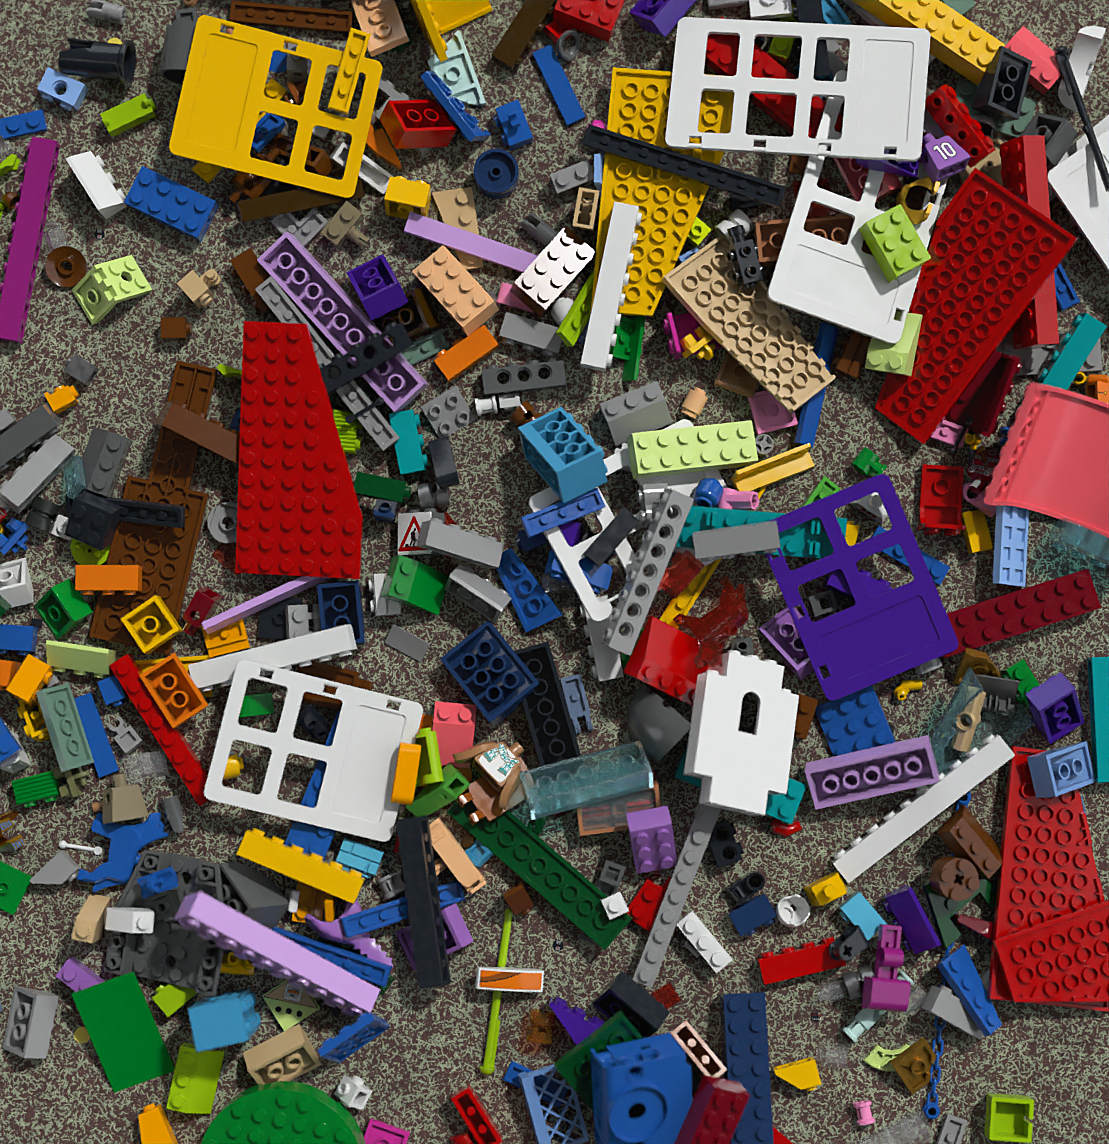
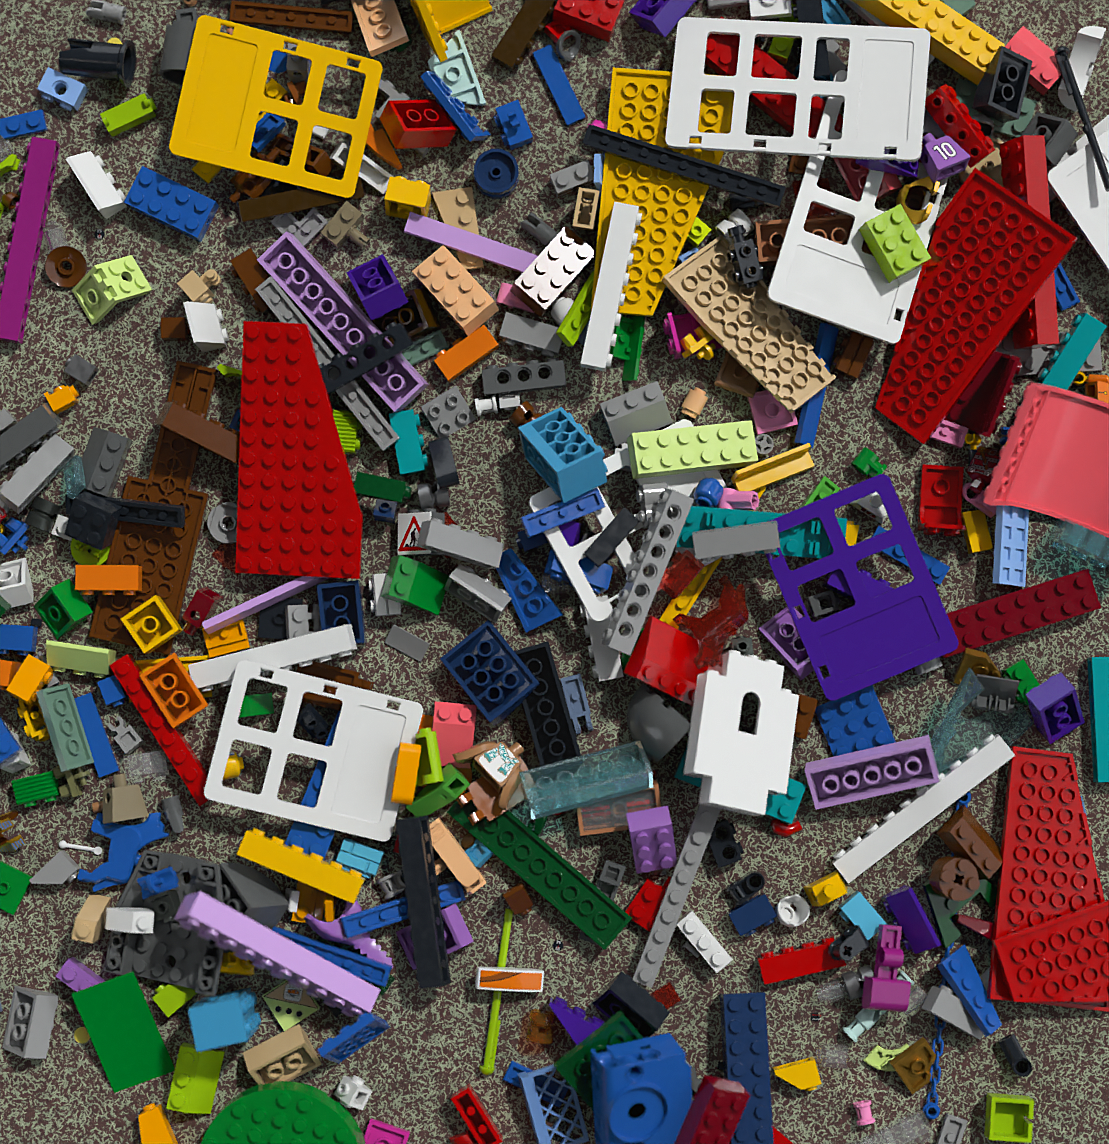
(206, 326): none -> white slope
(349, 71): yellow tile -> none
(350, 419): black hinge -> none
(614, 905): white plate -> none
(697, 1053): brick -> none
(896, 357): yellowish green slope -> none
(904, 688): yellow arm -> none
(965, 731): tan piece -> none
(968, 421): black hinge -> none
(1014, 1054): none -> black piece
(1061, 770): medium blue slope -> none

